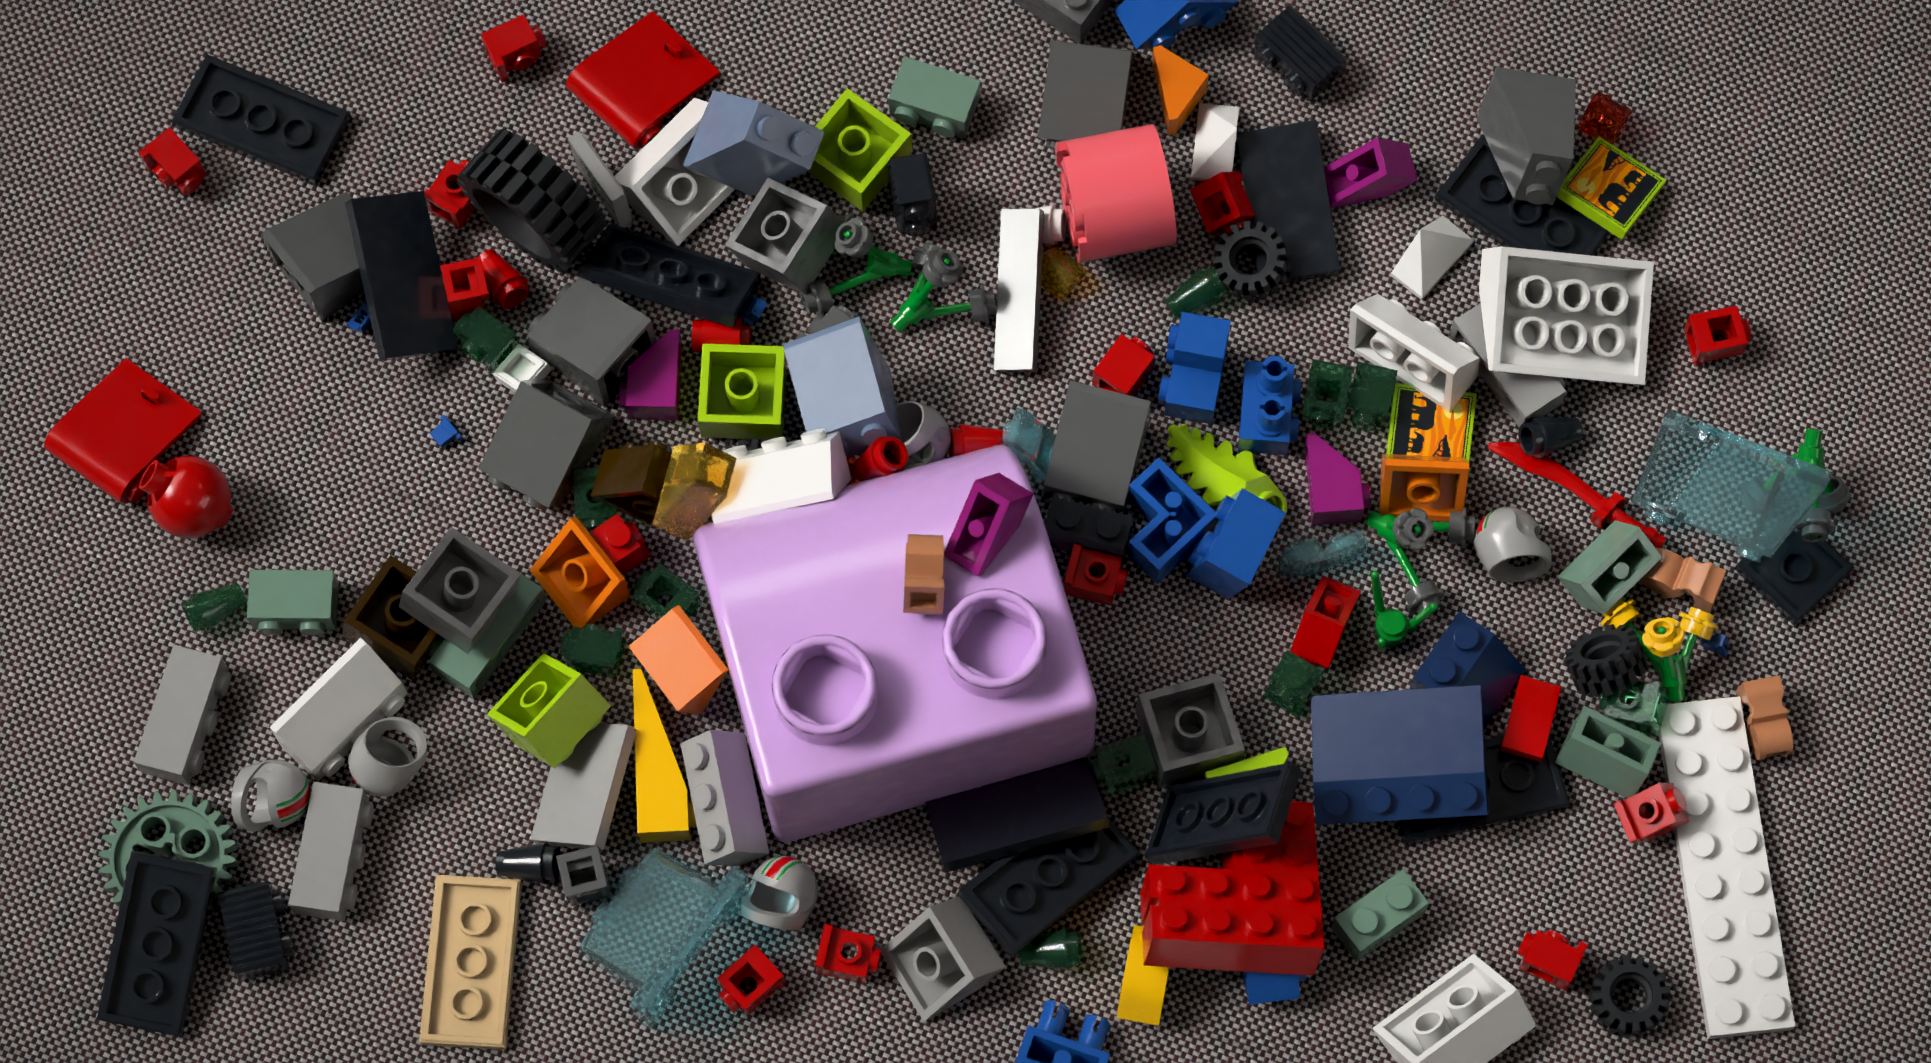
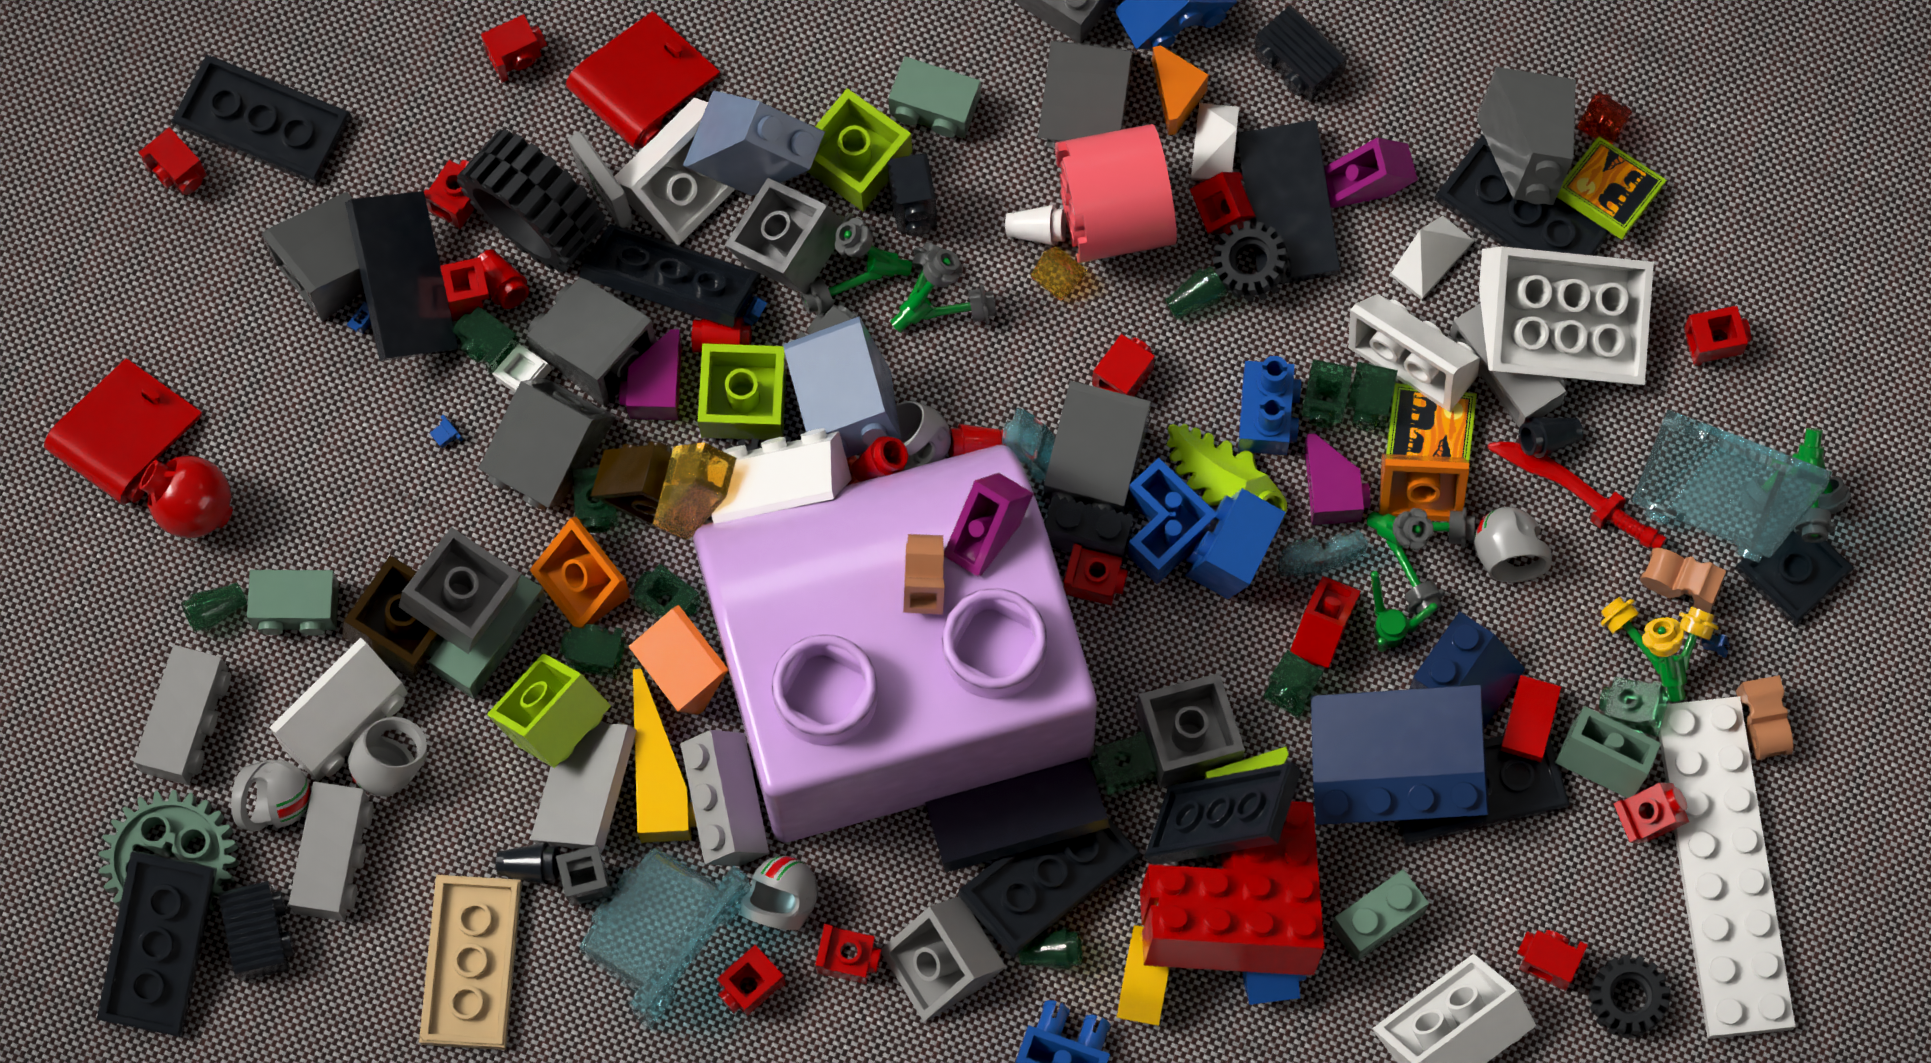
(621, 543): red brick -> none
(1019, 290): tile -> none
(1198, 358): blue brick -> none
(1606, 660): black tyre -> none
(1609, 566): sand green brick -> none

